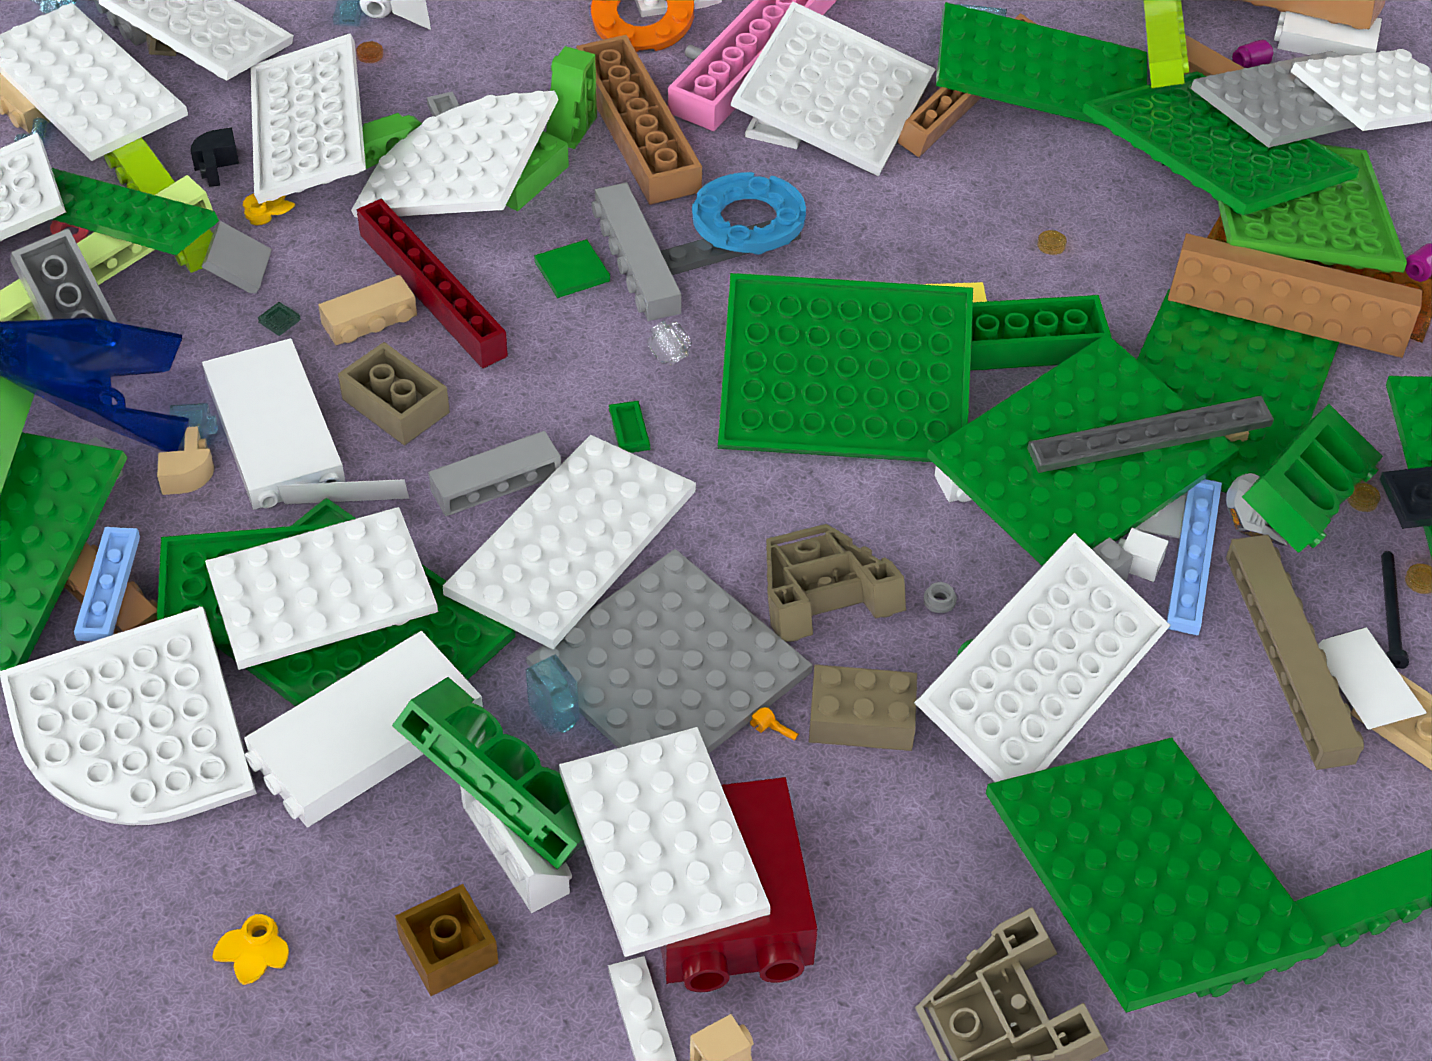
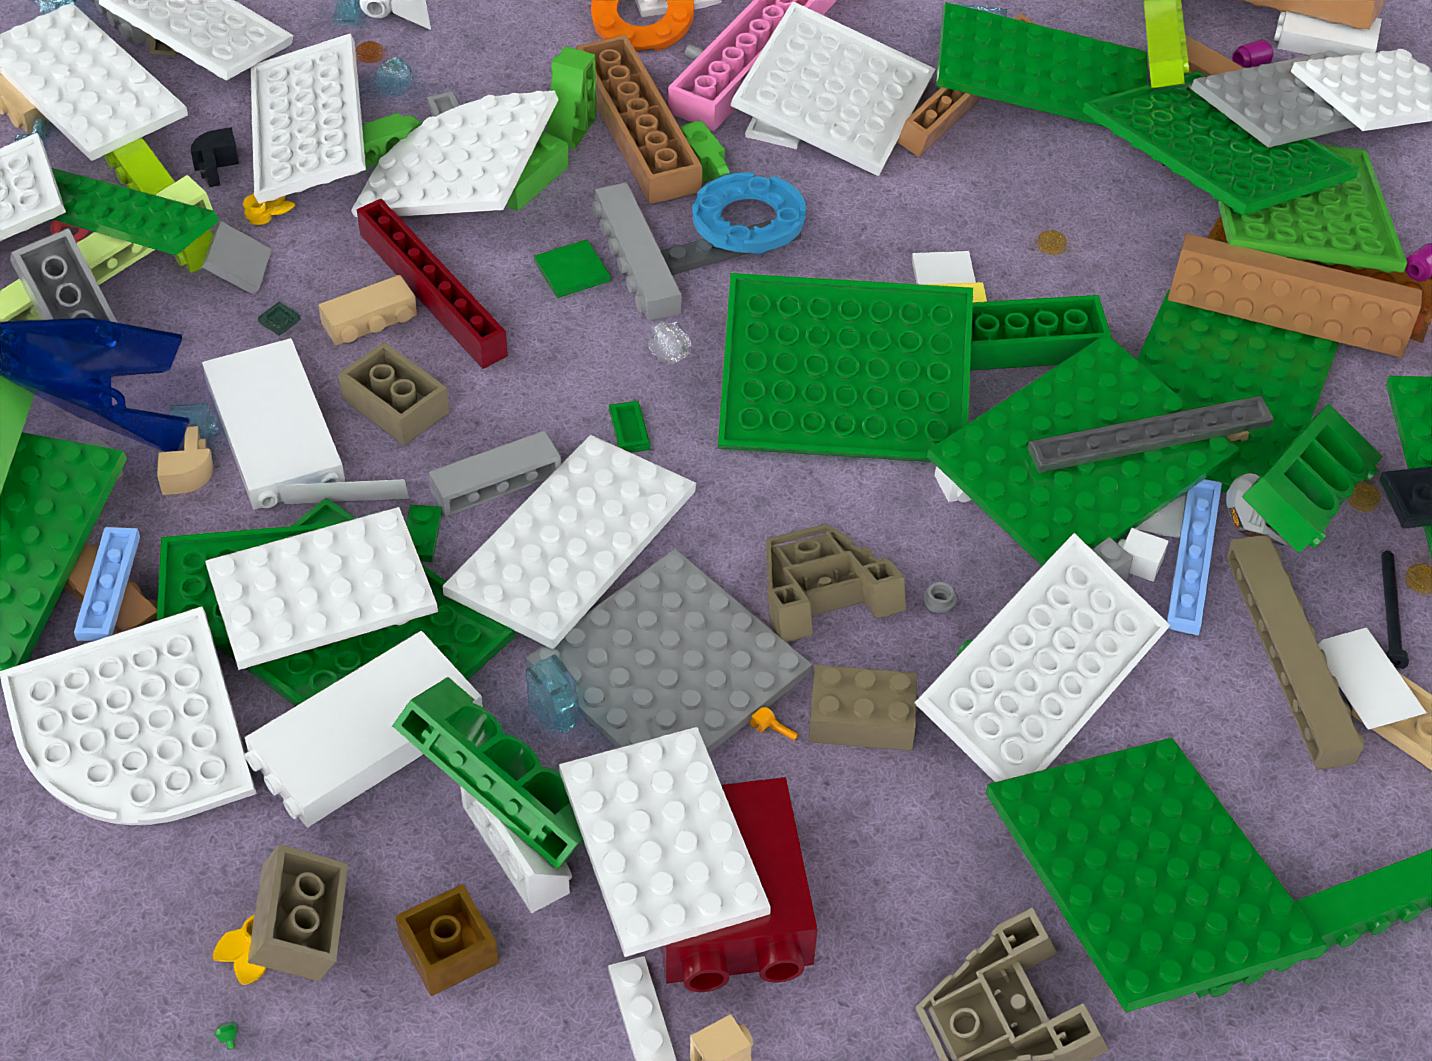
(226, 1033): none -> green rock
(298, 913): none -> dark tan brick
(393, 77): none -> clear light blue head
(423, 526): none -> green plate
(707, 150): none -> bright green piece
(943, 267): none -> white tile

